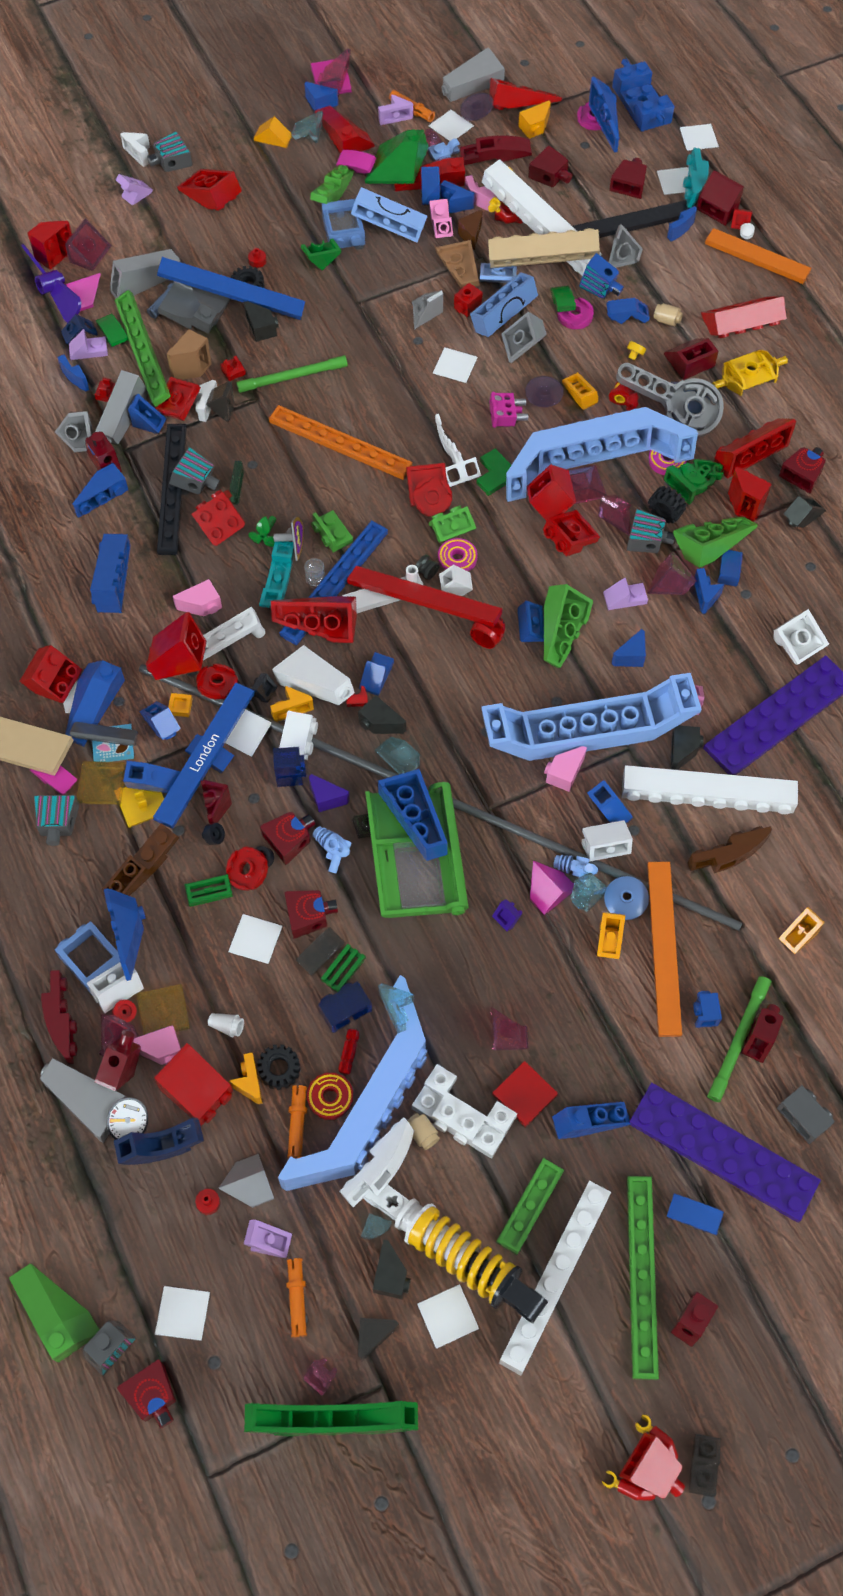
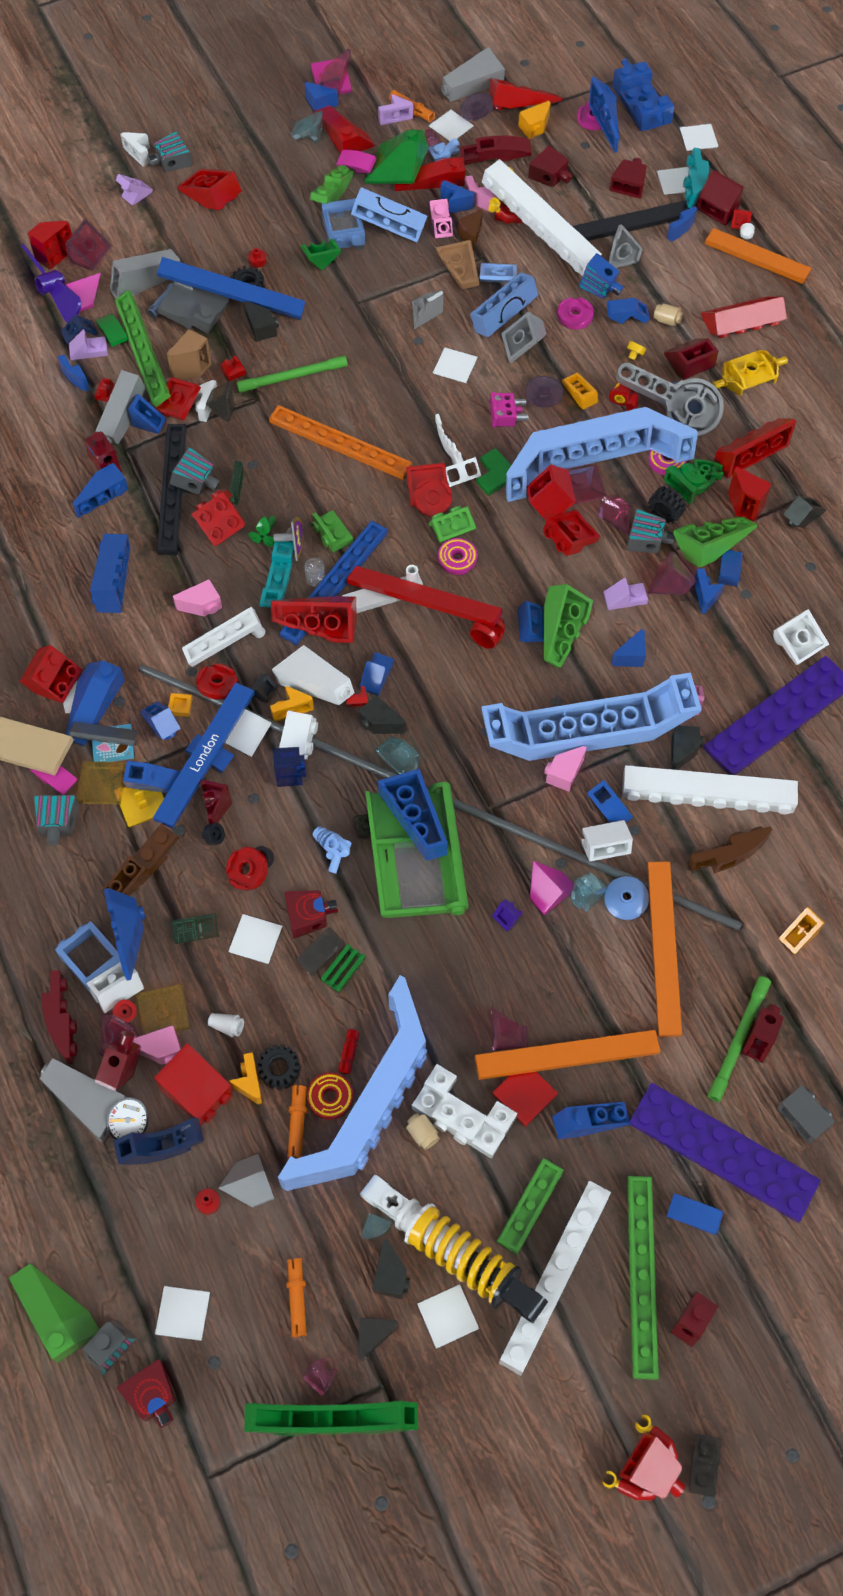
(75, 430): light grey slope -> none
(177, 649): red slope -> none
(195, 928): none -> clear green tile
(208, 898): green tile -> none
(267, 1239): lavender slope -> none
(273, 133): light orange slope -> none
(287, 835): dark red torso -> none
(327, 794): dark purple slope -> none
(347, 1003): clear blue piece -> none
(387, 1159): white slope -> none
(393, 1000): clear light blue slope -> none
(427, 567): pearl dark grey wheel -> none
(430, 184): blue slope -> none
(456, 581): white brick -> none
(467, 299): red brick -> none
(543, 248): tan brick -> none
(563, 298): green slope -> none
(567, 1054): none -> orange tile
(579, 866): light blue piece -> none
(610, 935): light orange slope -> none
(707, 1009): blue brick -> none
(804, 468): dark red torso -> none

